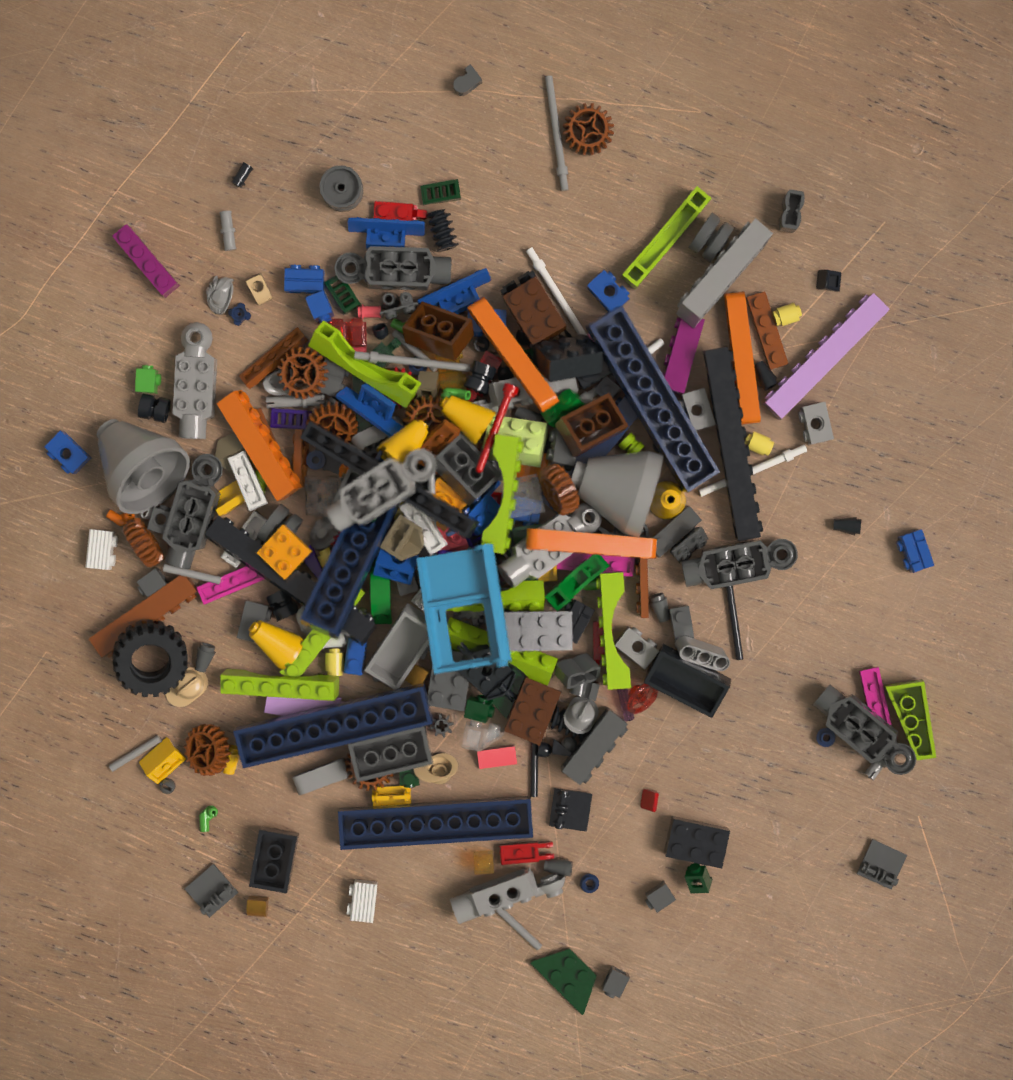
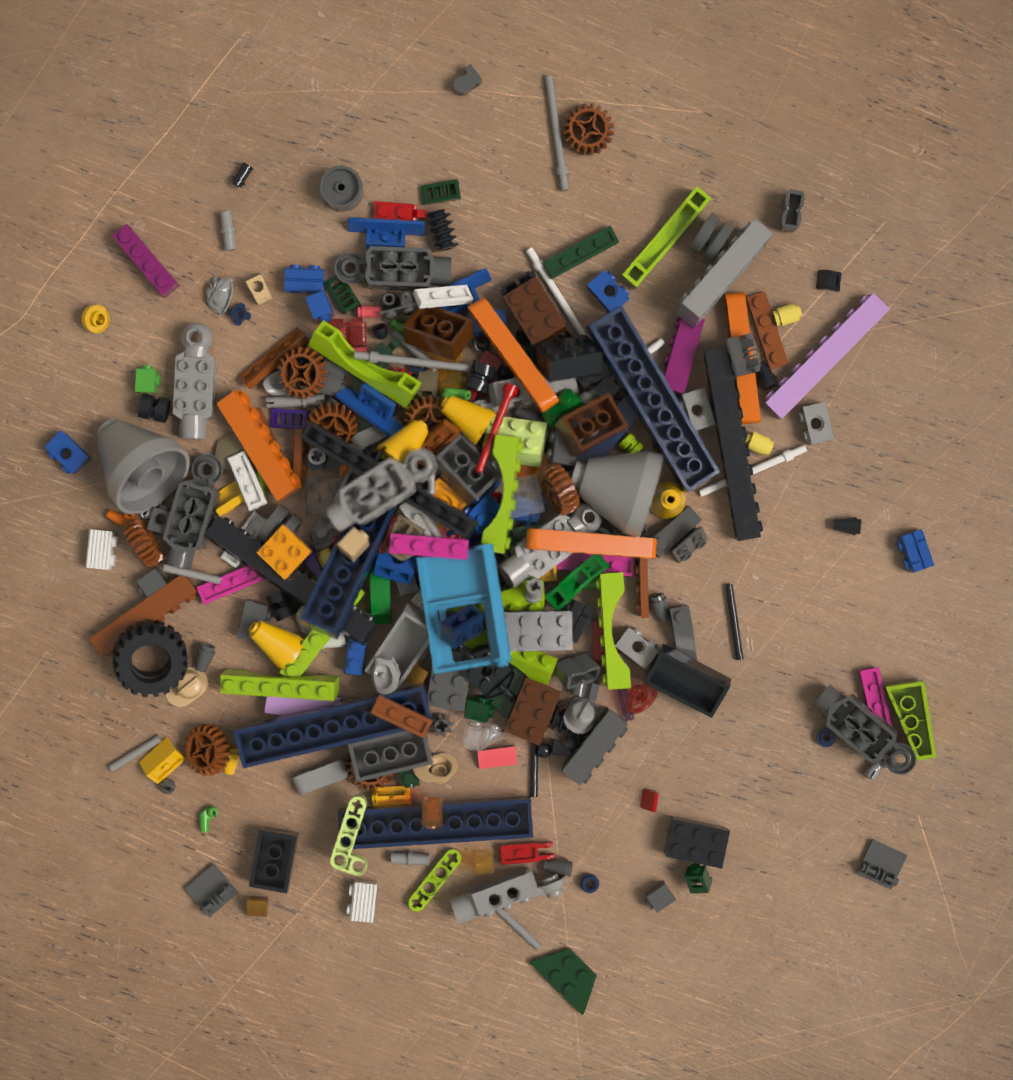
(95, 318): none -> yellow plate
(322, 458): none -> light grey bush
(334, 662): light yellow brick -> none
(351, 832): none -> yellowish green beam
(354, 544): none -> tan brick
(382, 550): none -> clear red hinge
(385, 675): none -> light grey hat
(401, 716): none -> dark orange plate
(410, 858): none -> light grey pin
(429, 546): none -> dark pink plate
(432, 812): none -> clear orange brick
(433, 878): none -> lime beam
(443, 296): none -> white tile
(462, 626): none -> dark blue brick
(530, 595): none -> light grey bush
(570, 810): black hinge -> none
(581, 252): none -> dark green plate
(615, 982): dark grey brick -> none
(696, 648): light grey beam -> none
(738, 563): dark grey brick -> none
(740, 356): none -> dark grey hinge

